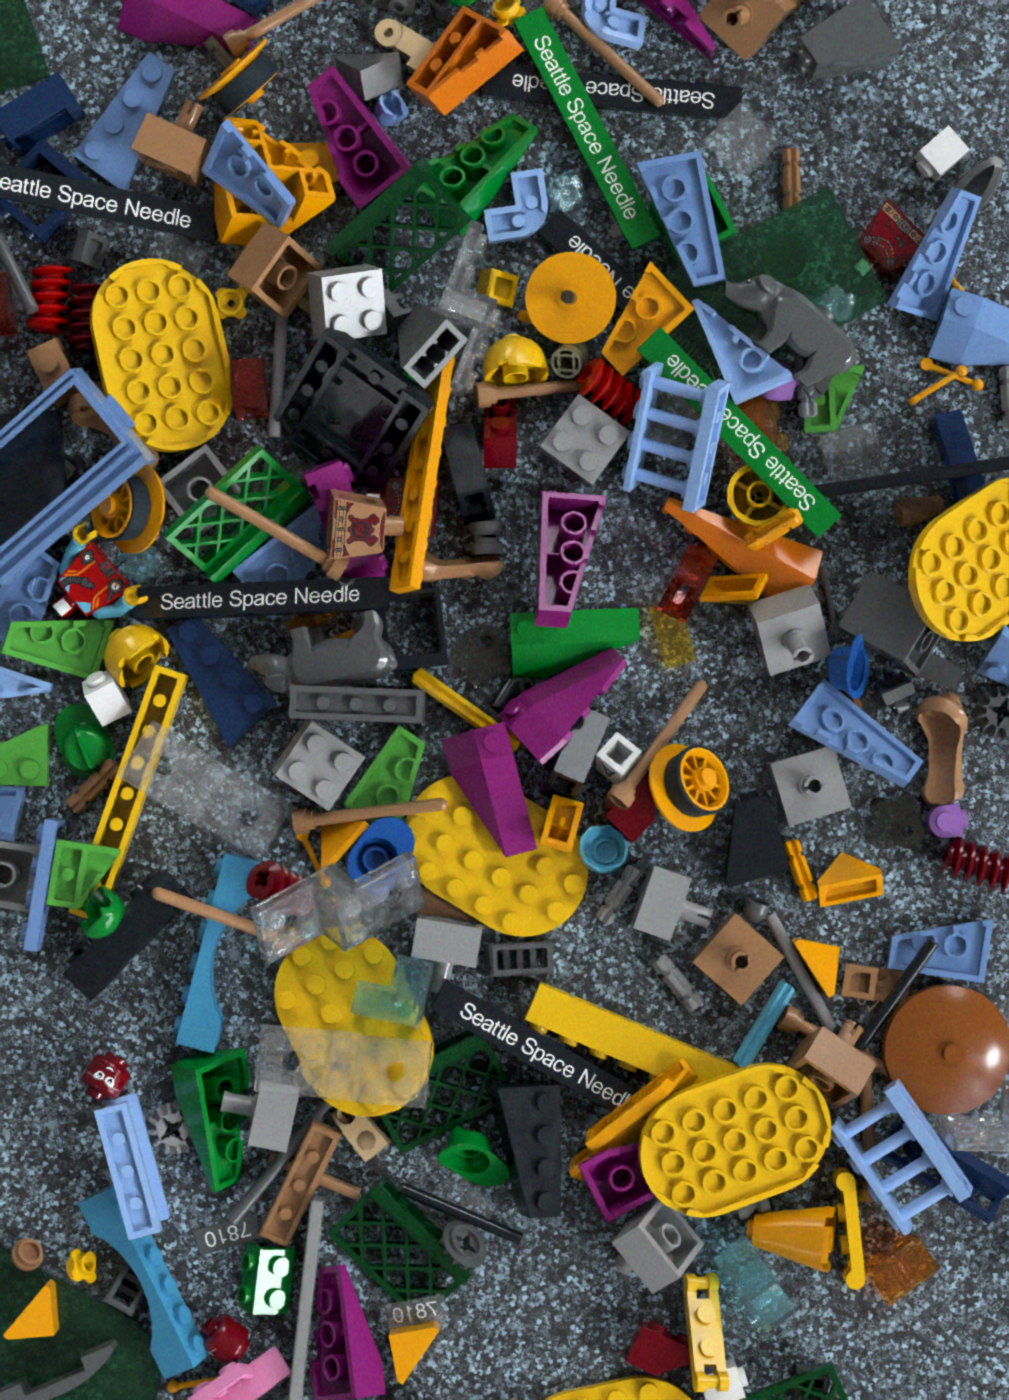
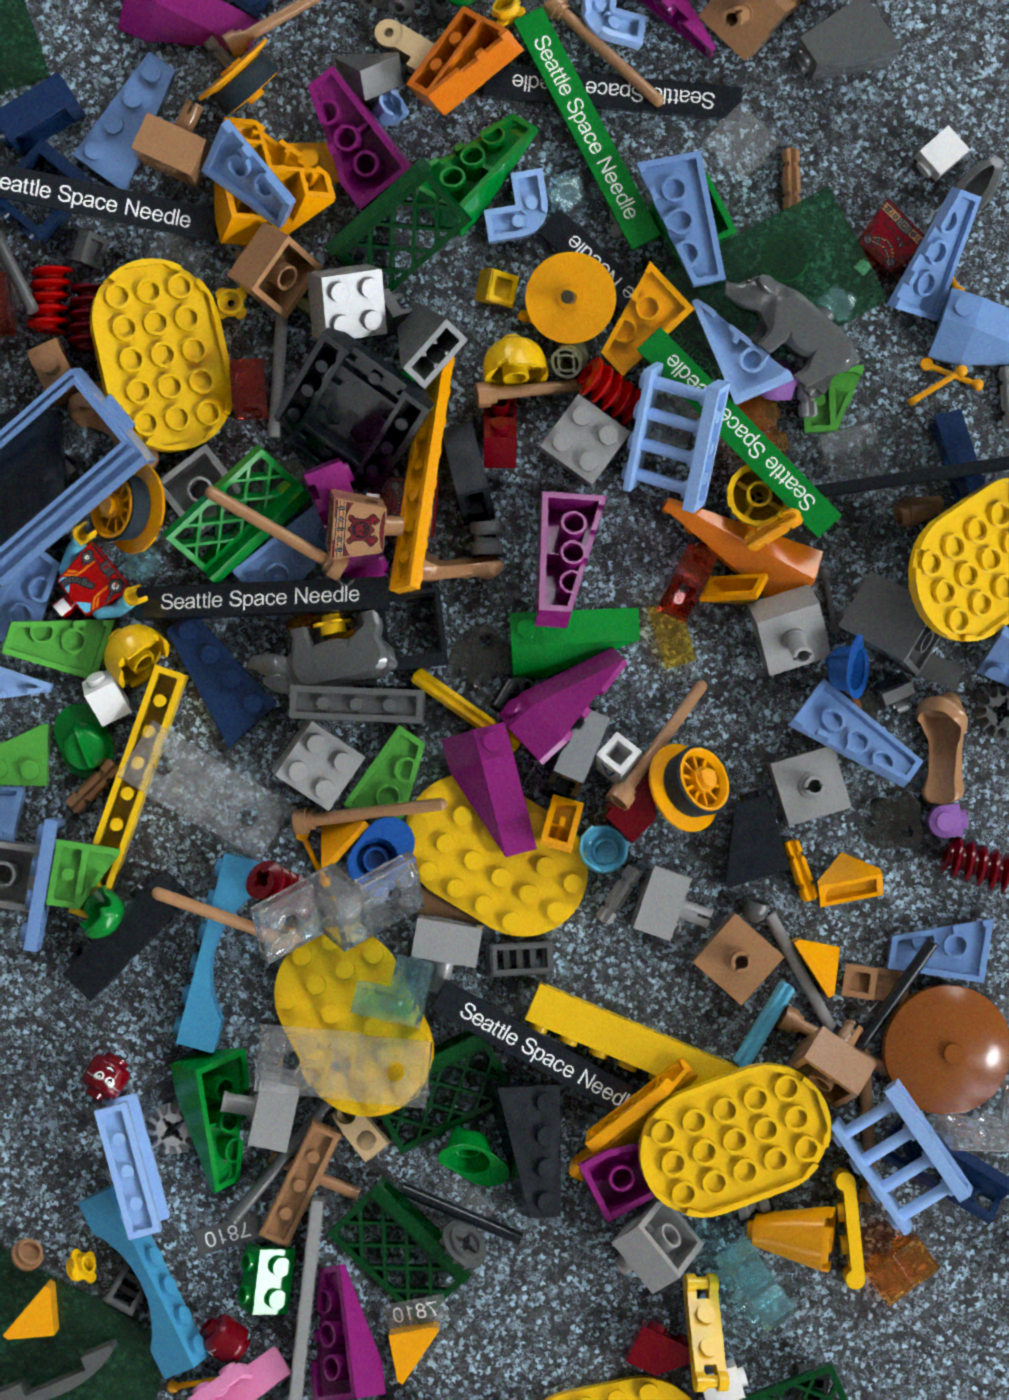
(332, 625): none -> yellow plate
(469, 310): clear bracket -> none
(677, 982): light grey axle -> none

